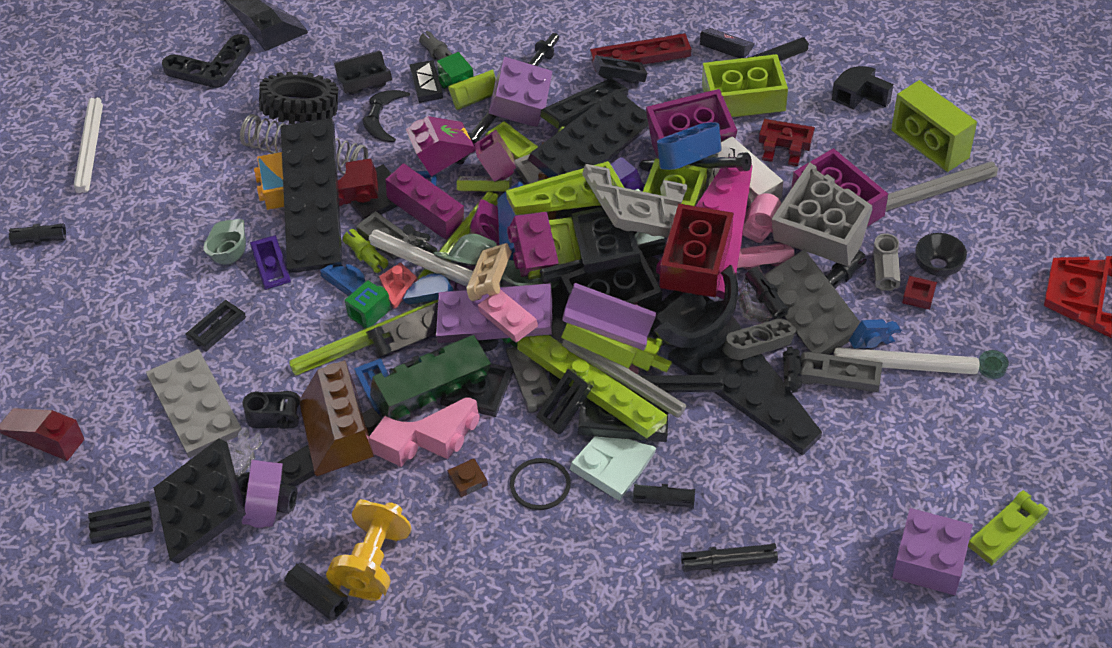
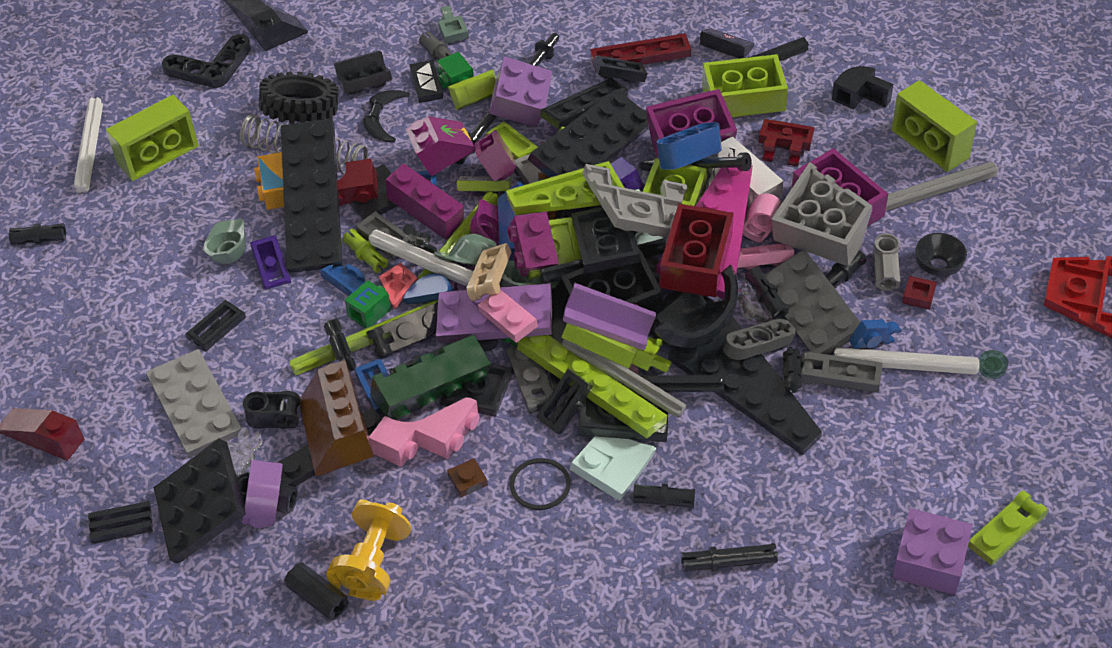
(152, 137): none -> lime brick
(339, 343): none -> black axle
(452, 27): none -> sand green plate

